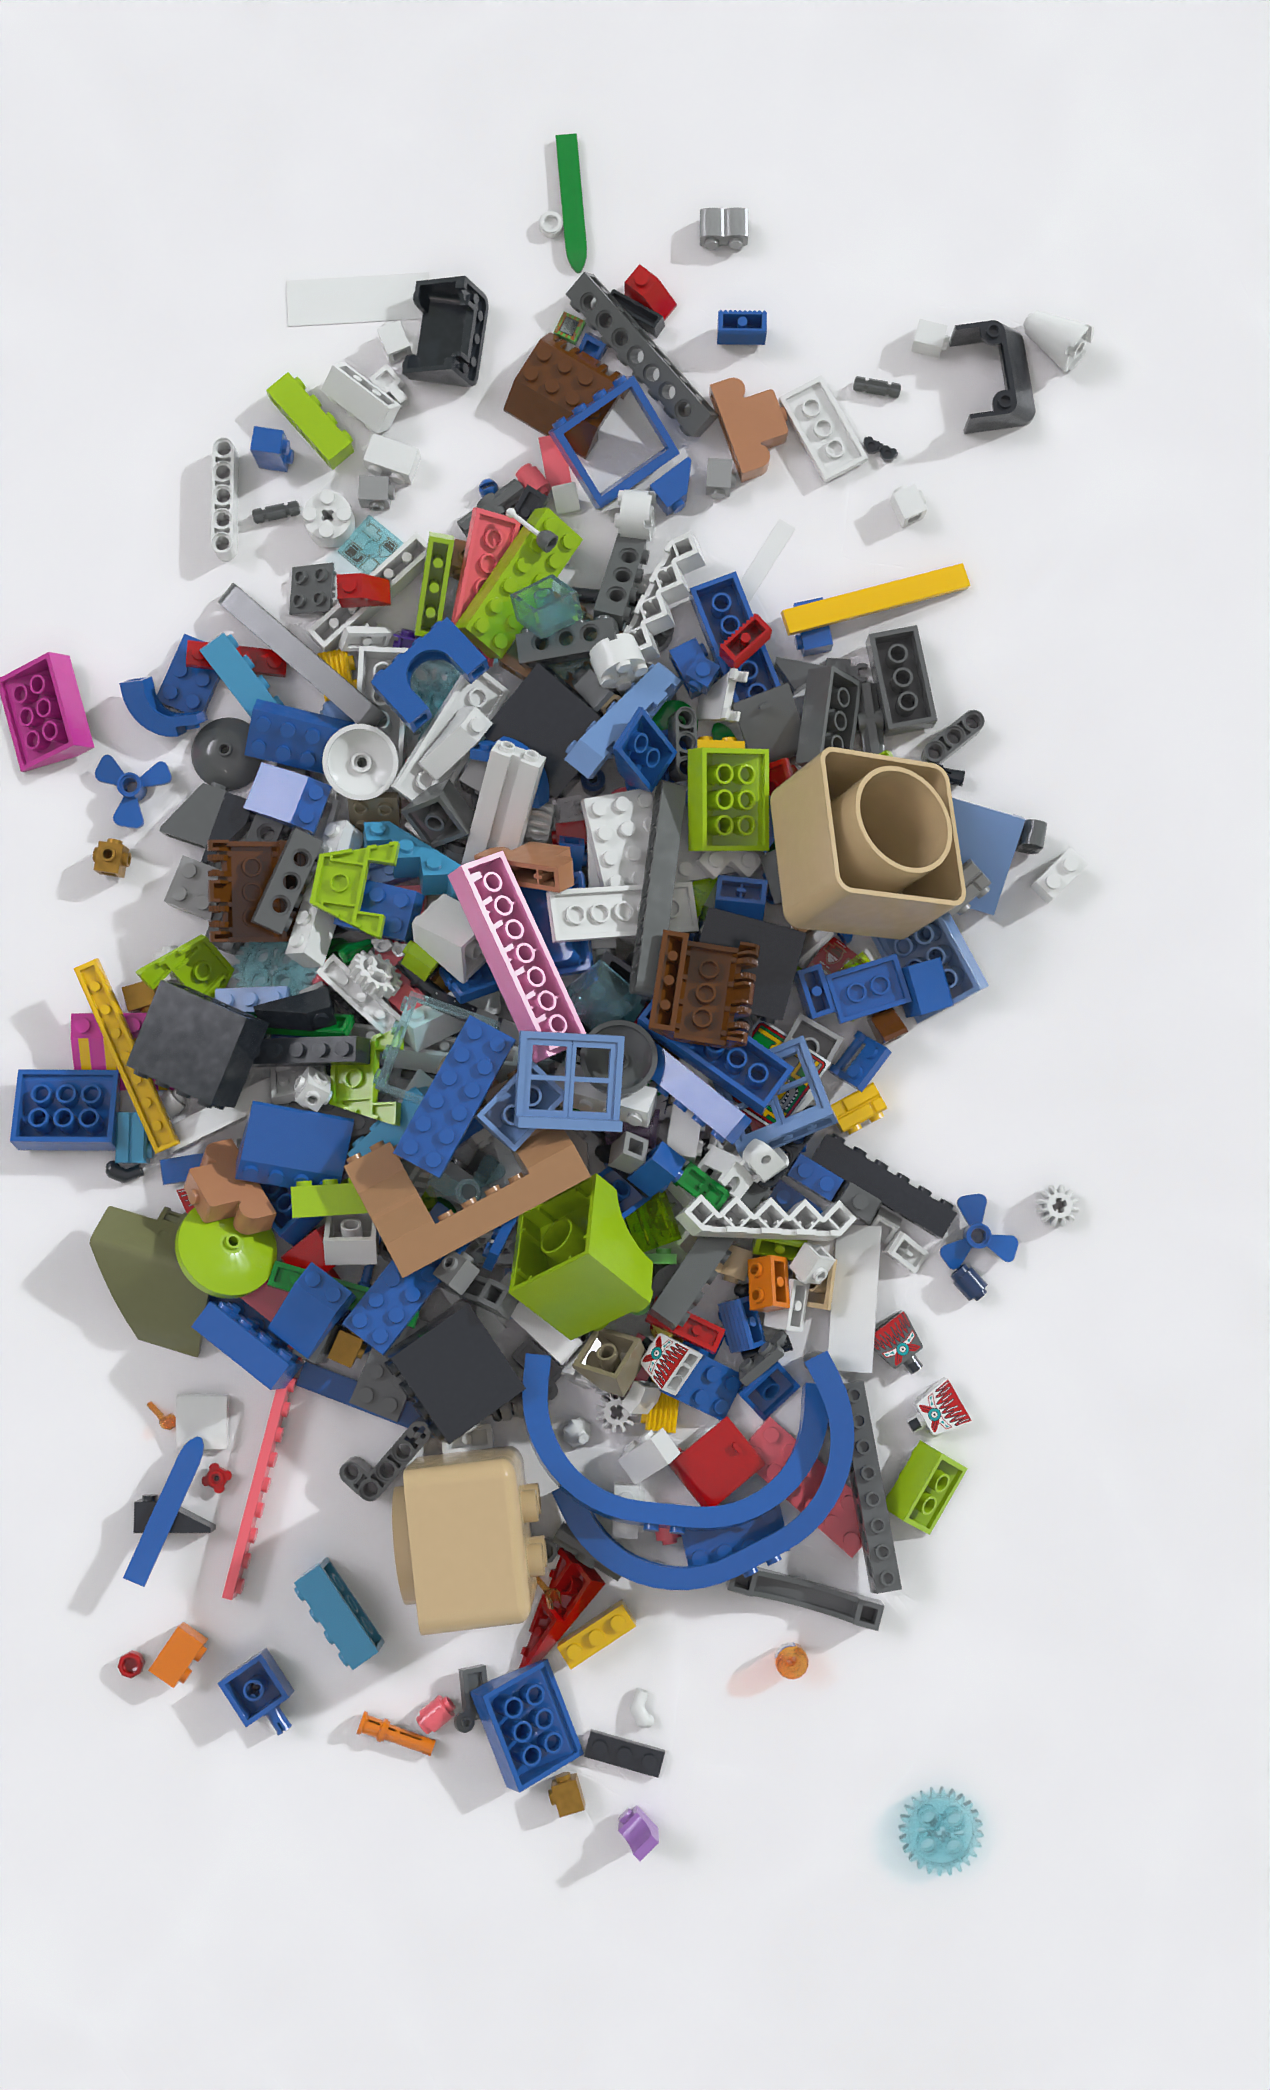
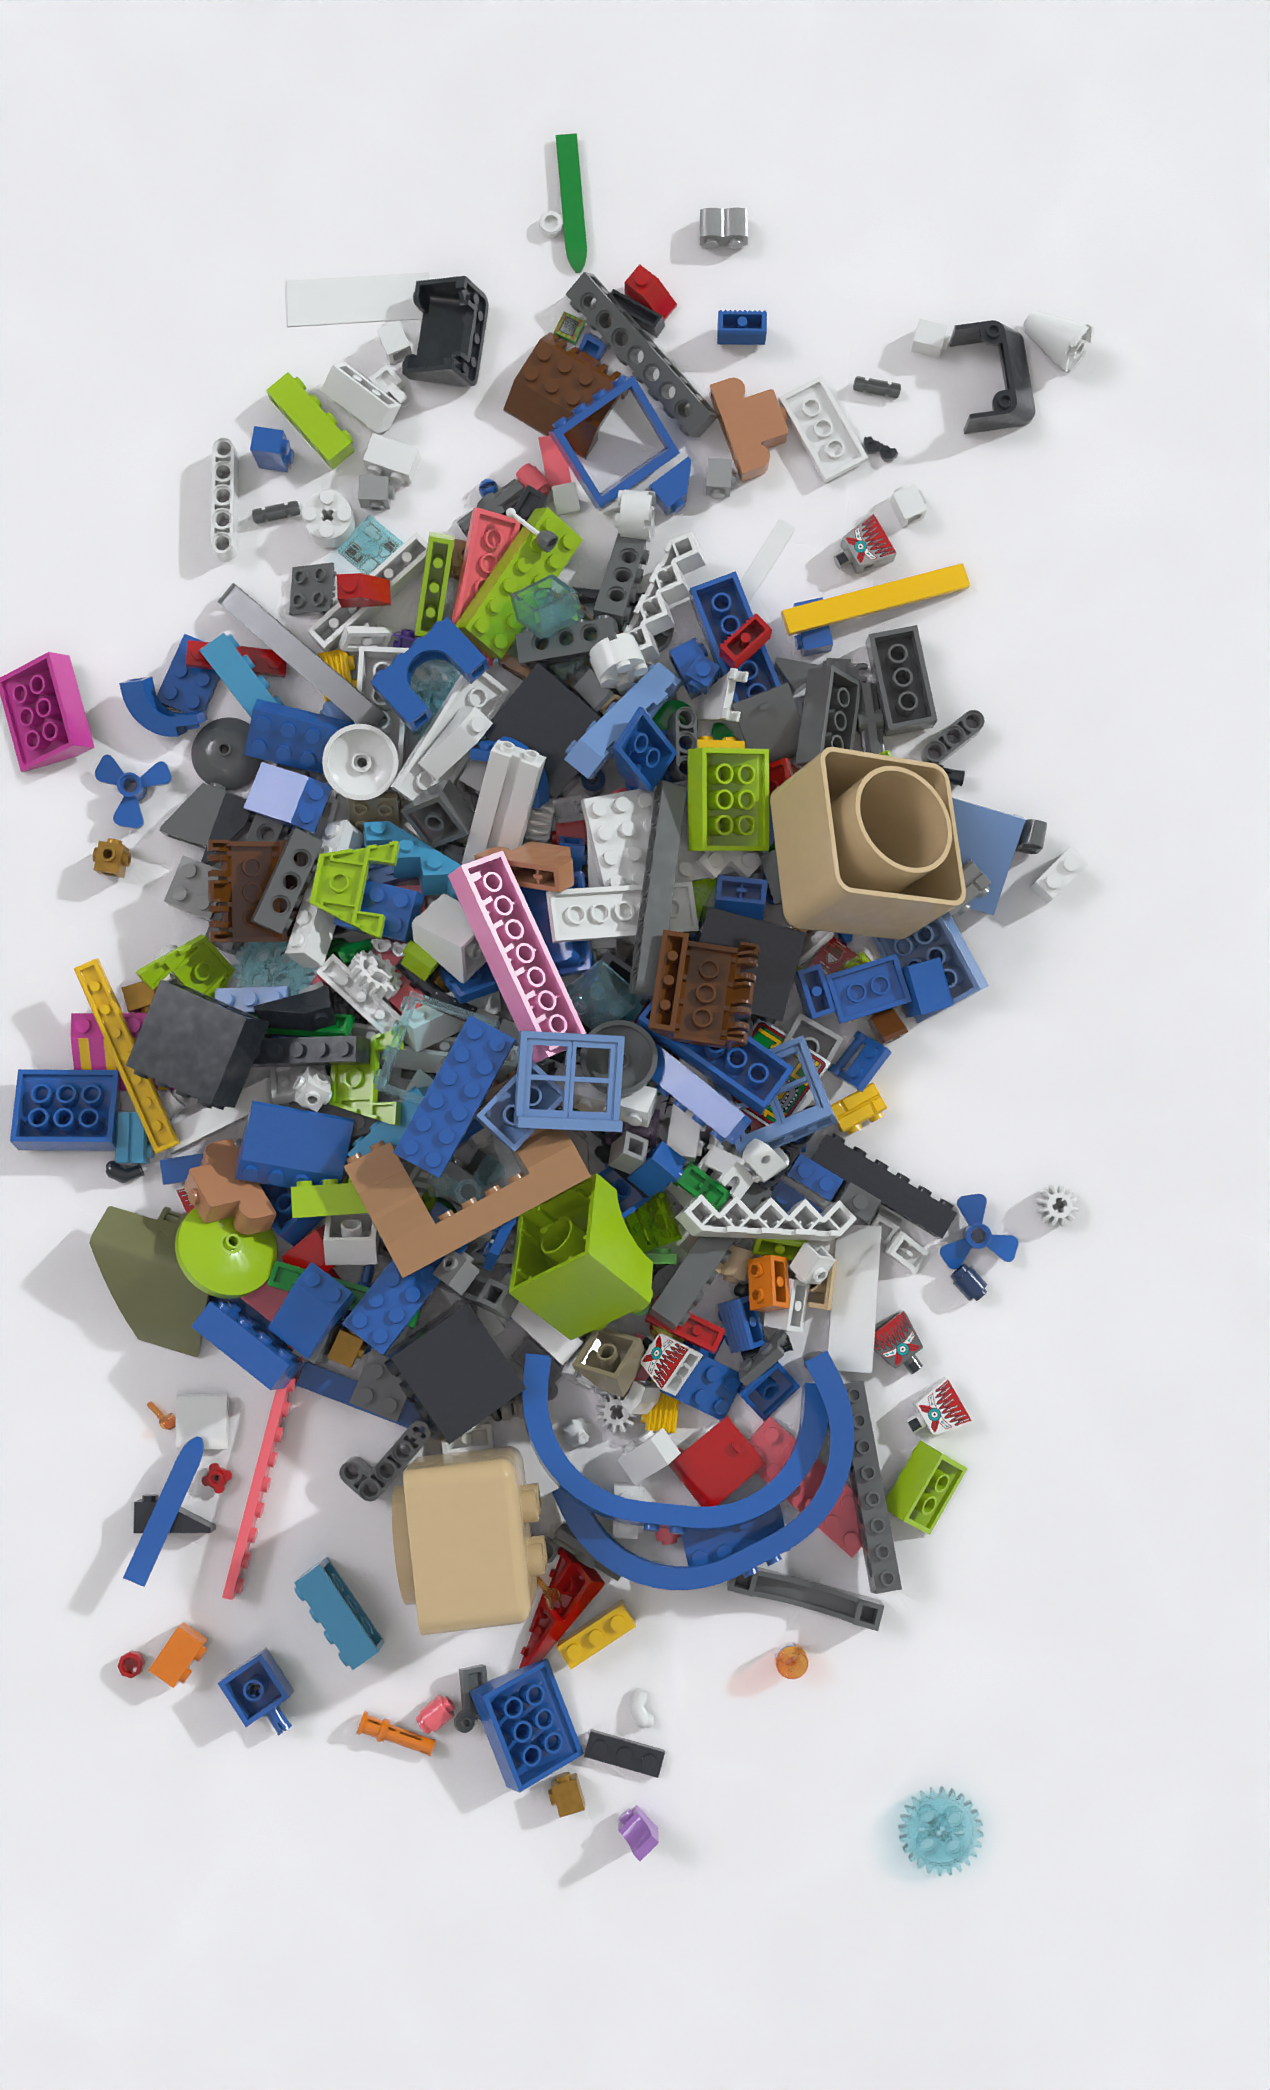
(865, 547): none -> torso

